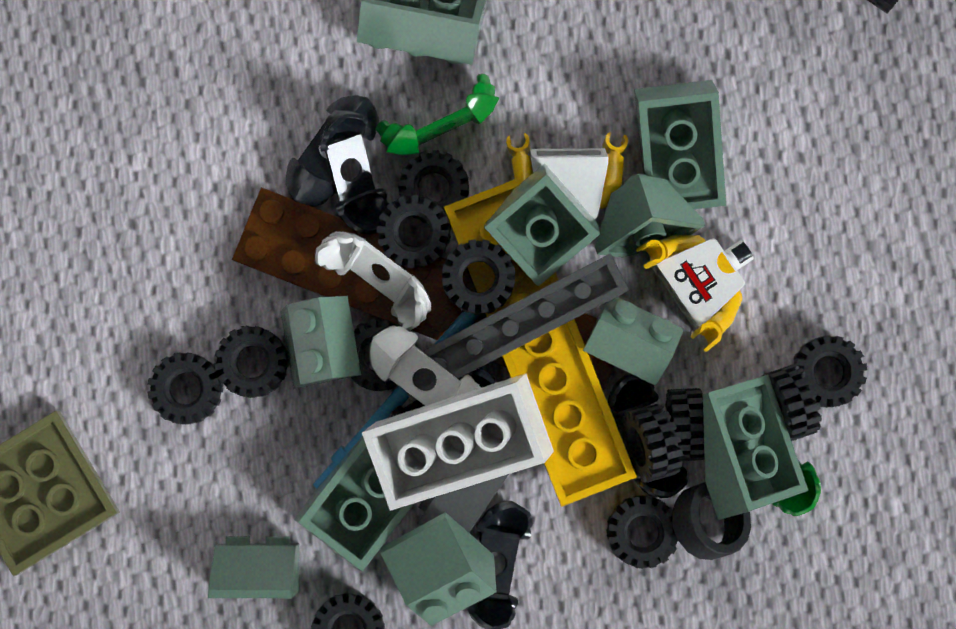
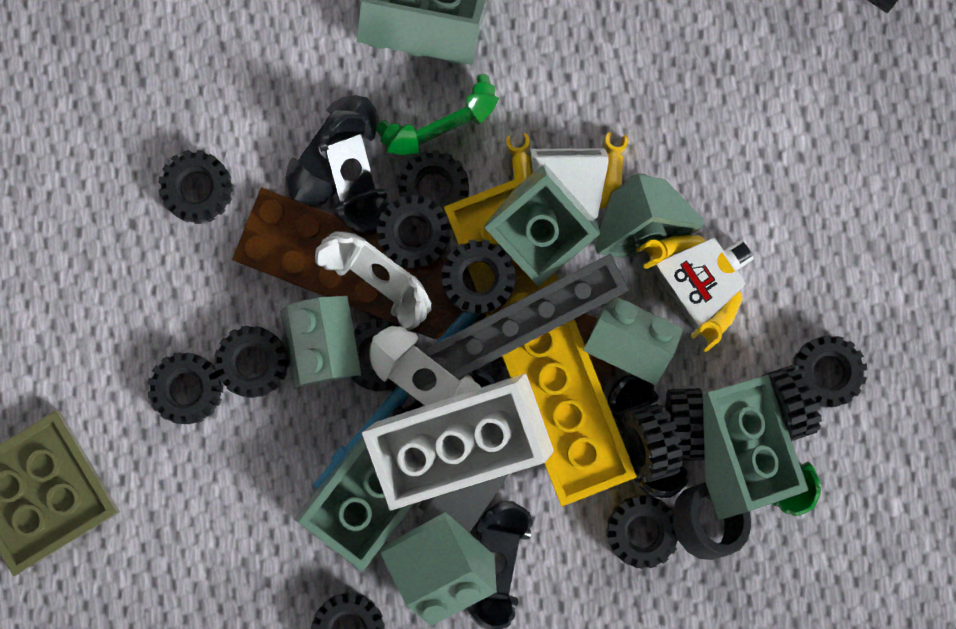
(172, 187): none -> black tyre
(255, 569): sand green slope -> none
(683, 139): sand green slope -> none

